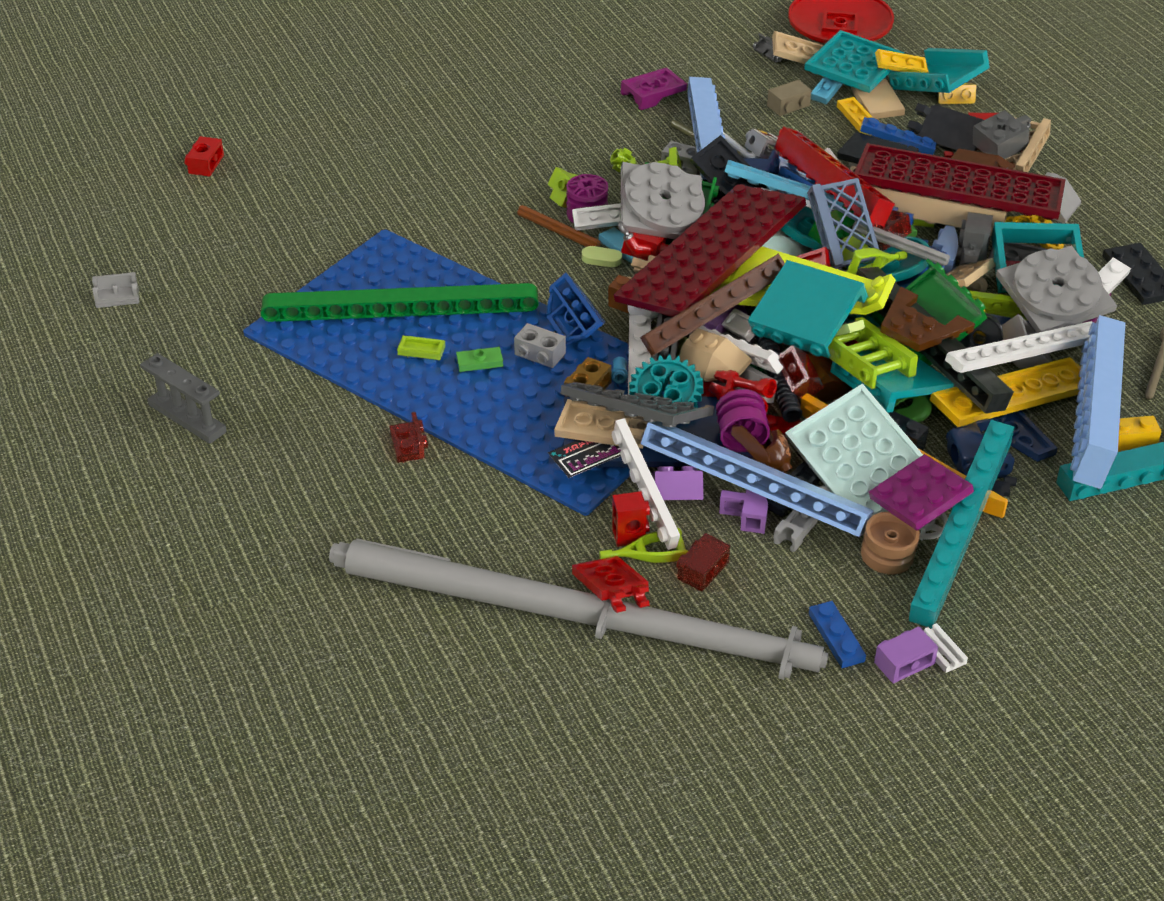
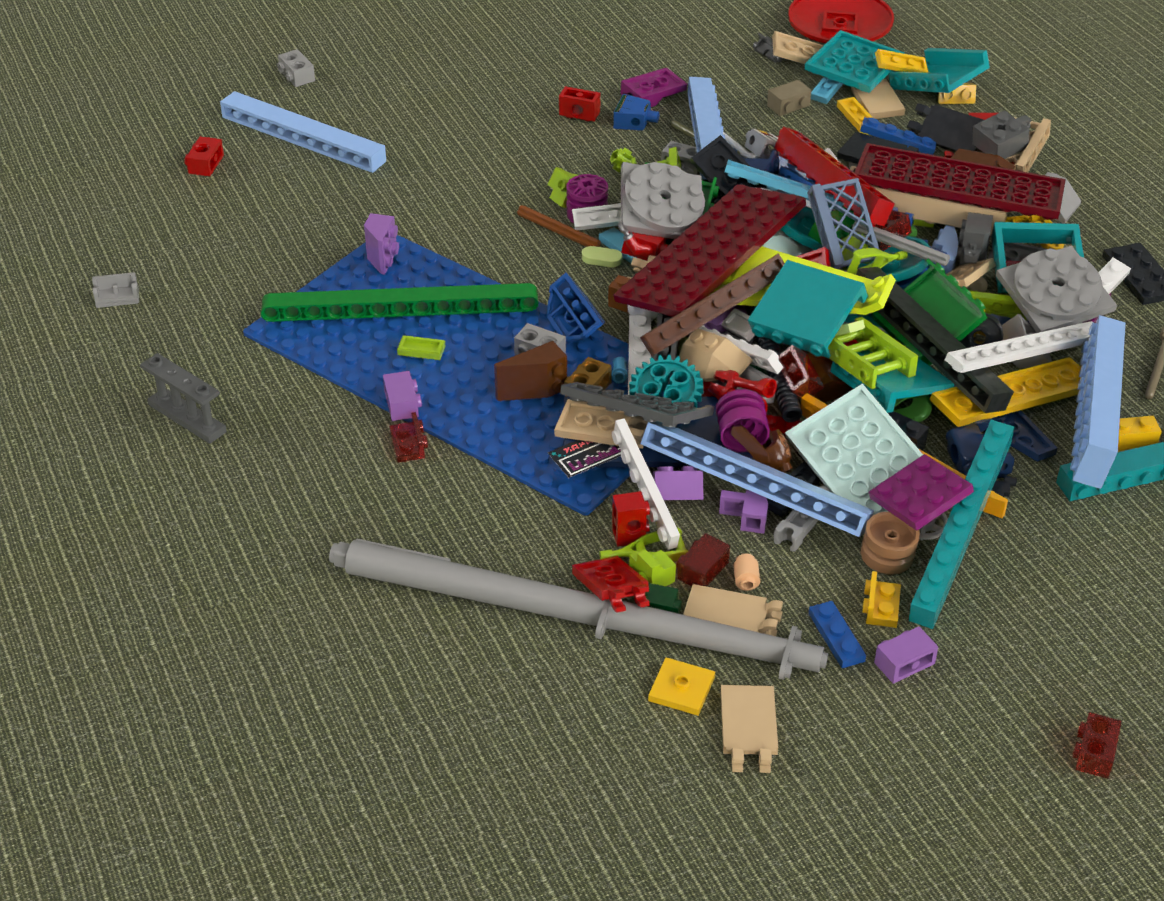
(296, 68): none -> light grey brick
(303, 131): none -> light blue brick
(381, 241): none -> medium lavender slope
(401, 395): none -> medium lavender brick
(479, 359): bright green plate -> none
(531, 373): none -> reddish brown slope
(579, 104): none -> red brick
(634, 113): none -> blue torso
(654, 567): none -> lime brick
(663, 598): none -> dark green brick
(681, 686): none -> yellow plate
(734, 609): none -> tan tile
(746, 572): none -> light nougat brick
(749, 724): none -> tan tile
(883, 602): none -> yellow bracket
(916, 329): reddish brown wing -> none
(947, 648): white tile -> none
(1098, 745): none -> clear red brick

